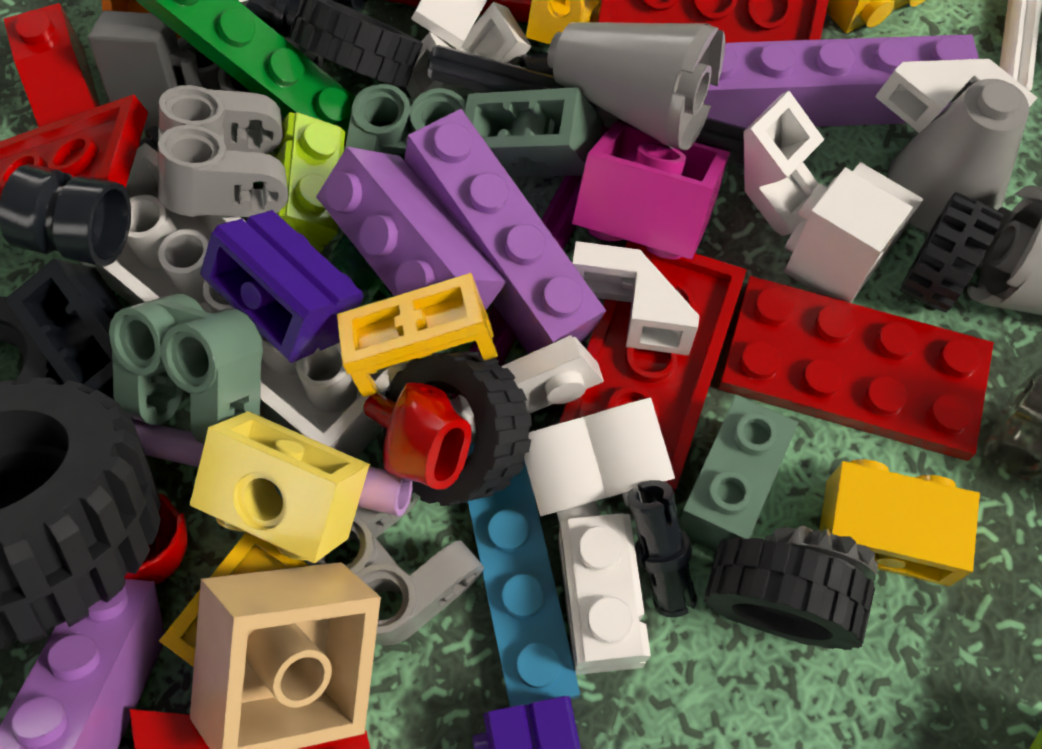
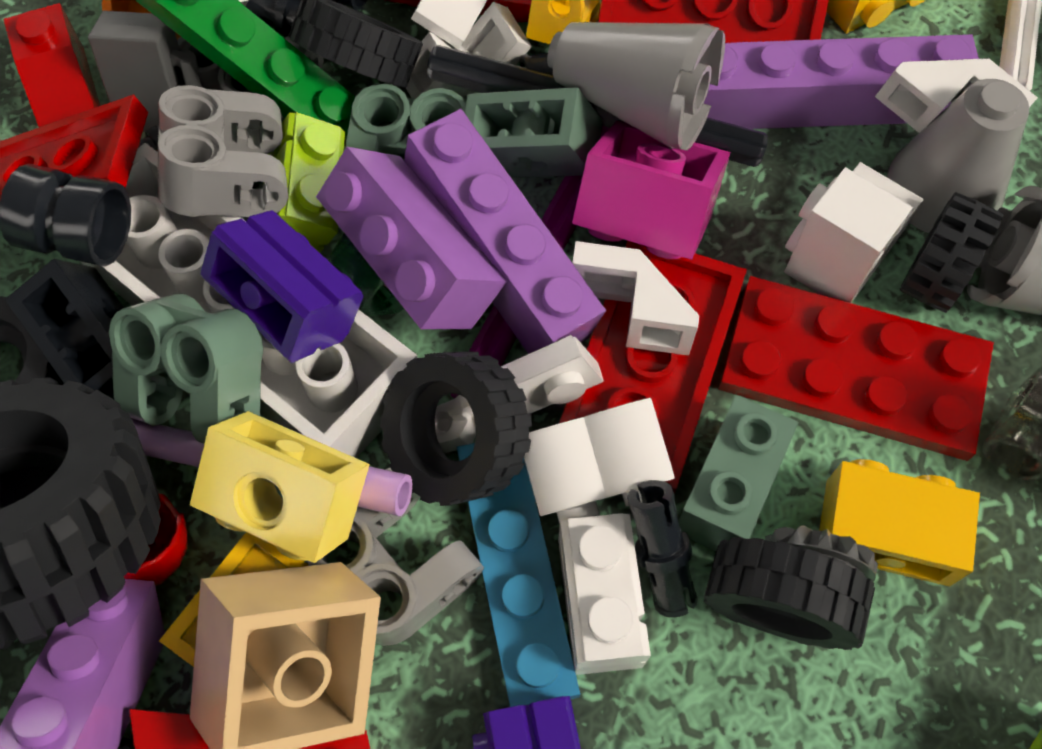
(413, 328): yellow hinge -> none
(423, 435): red piece -> none
(774, 162): white slope -> none

